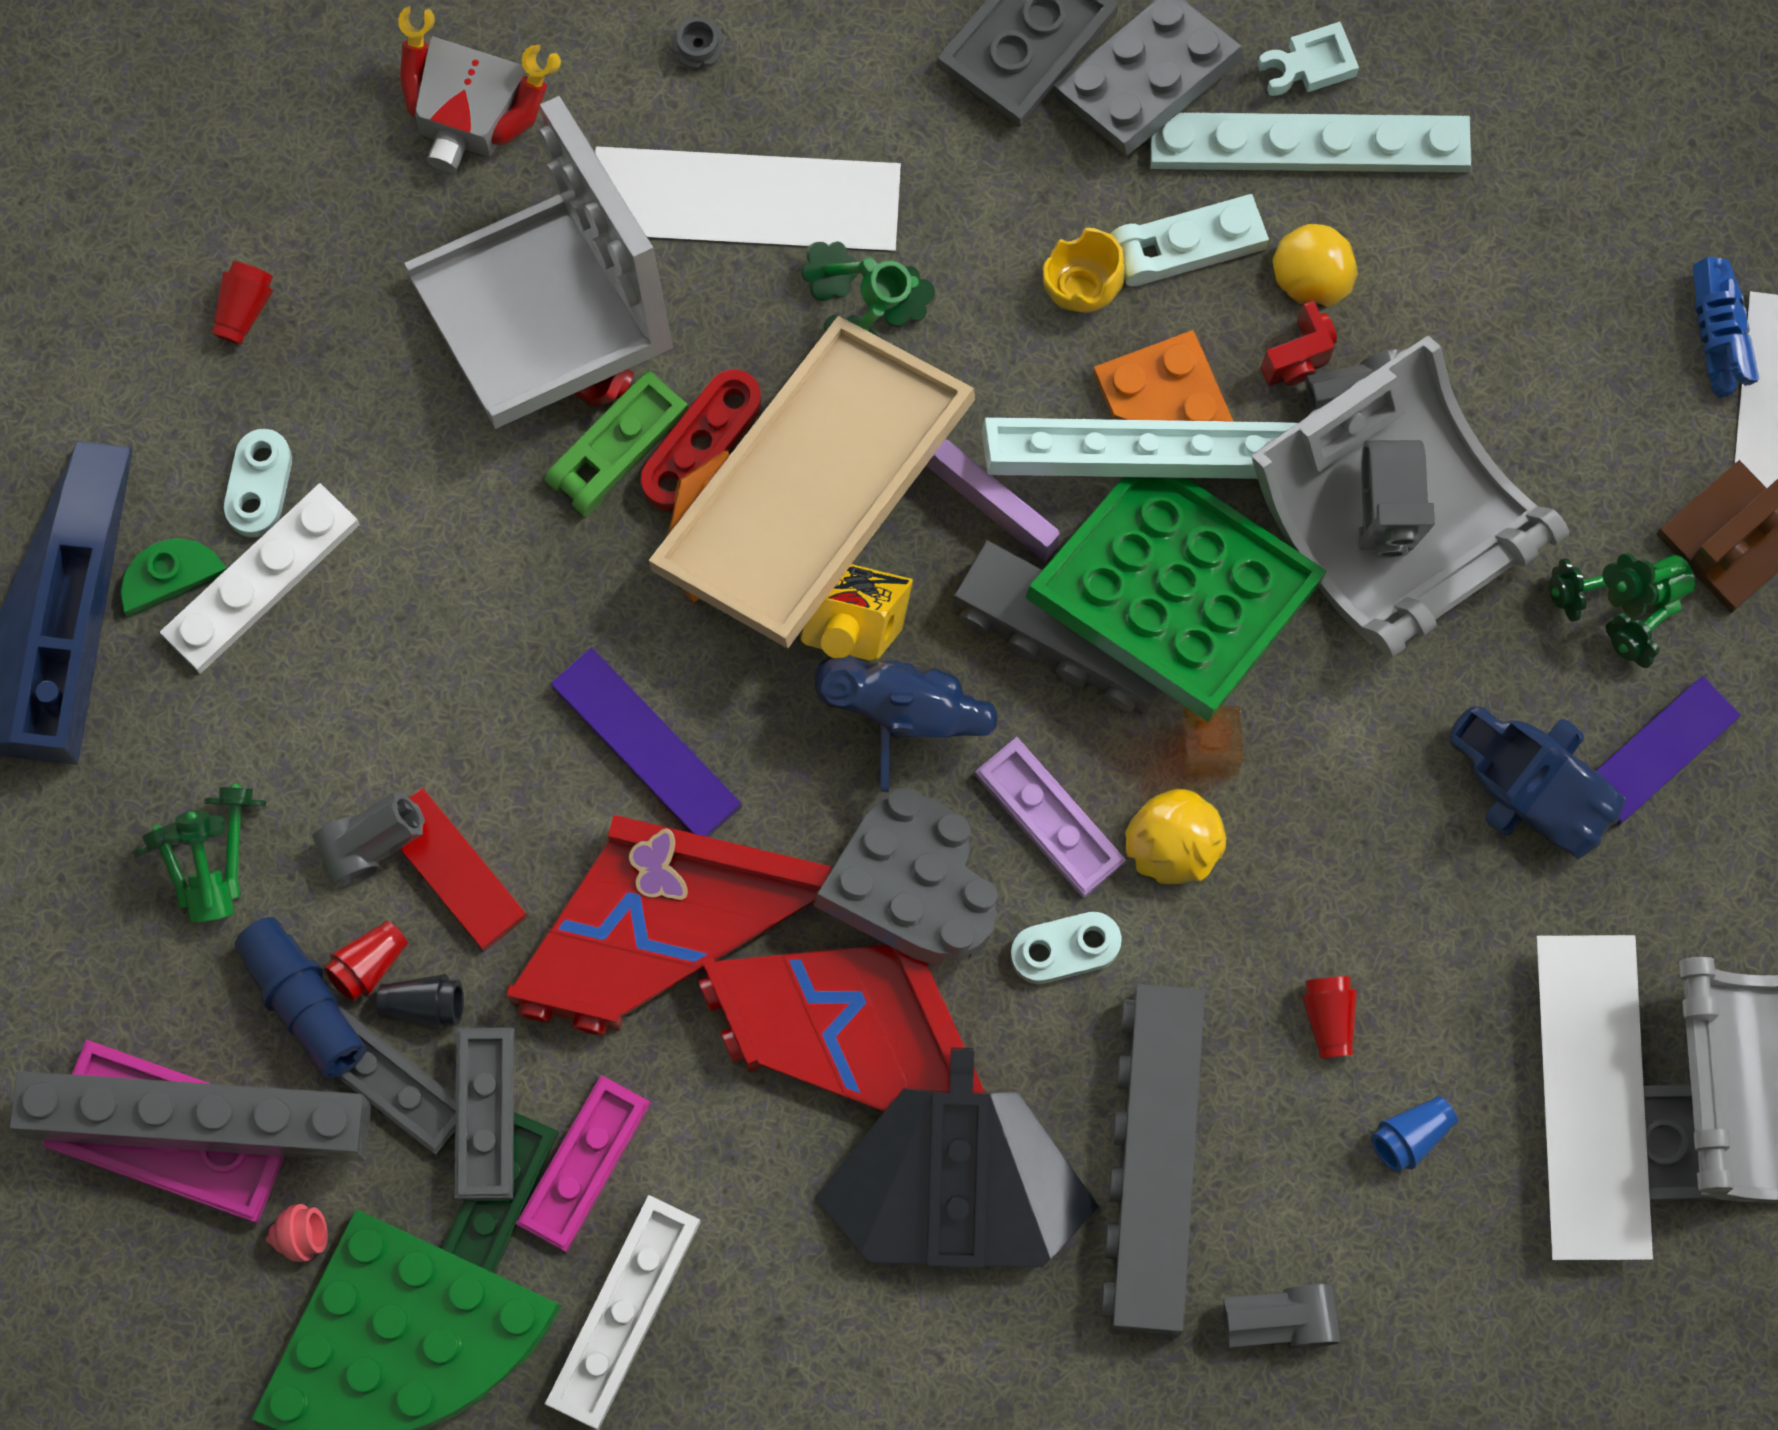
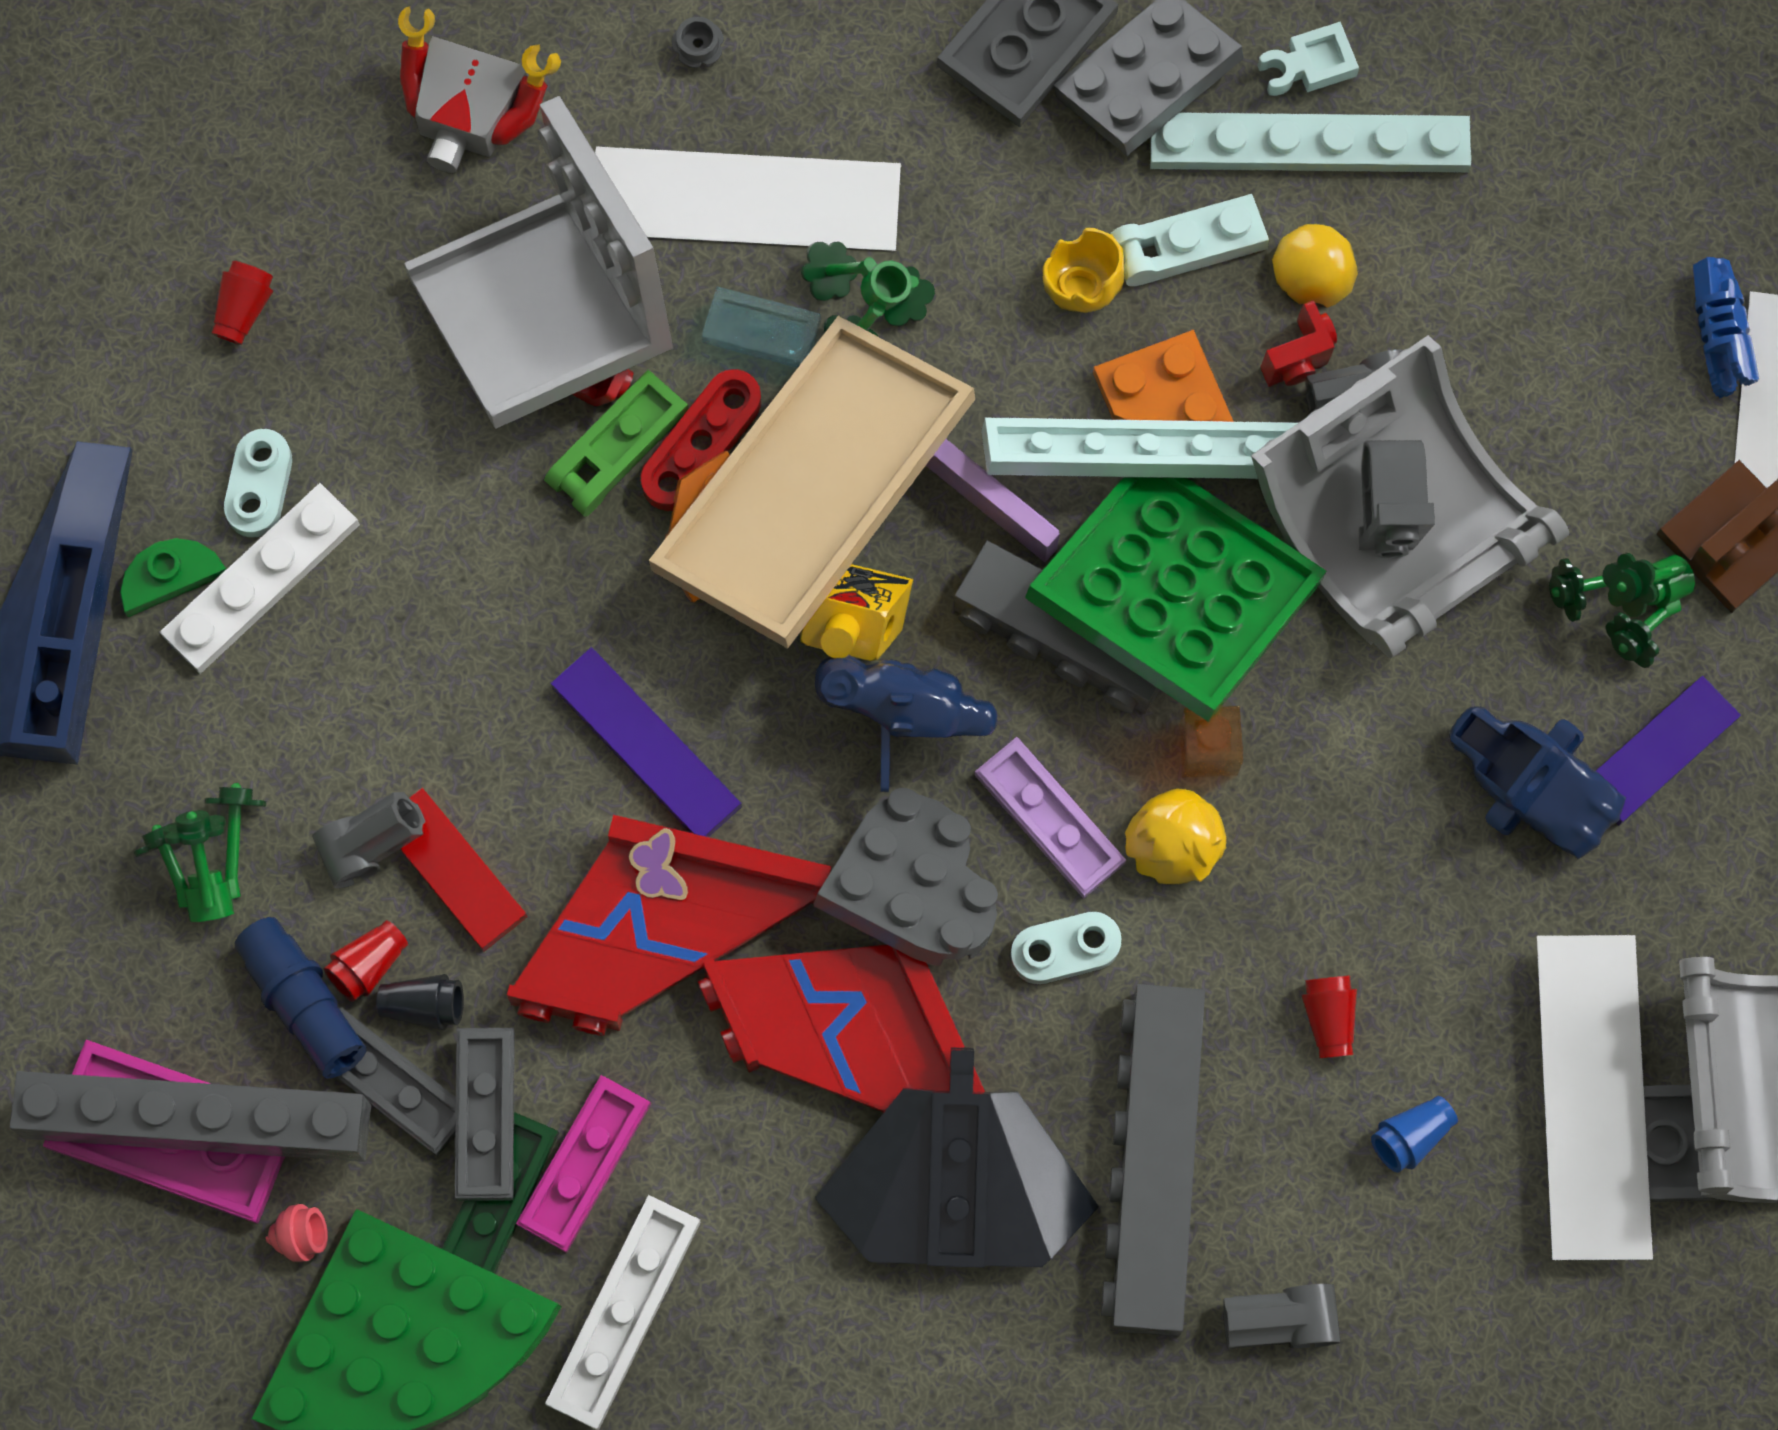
(760, 327): none -> clear light blue plate

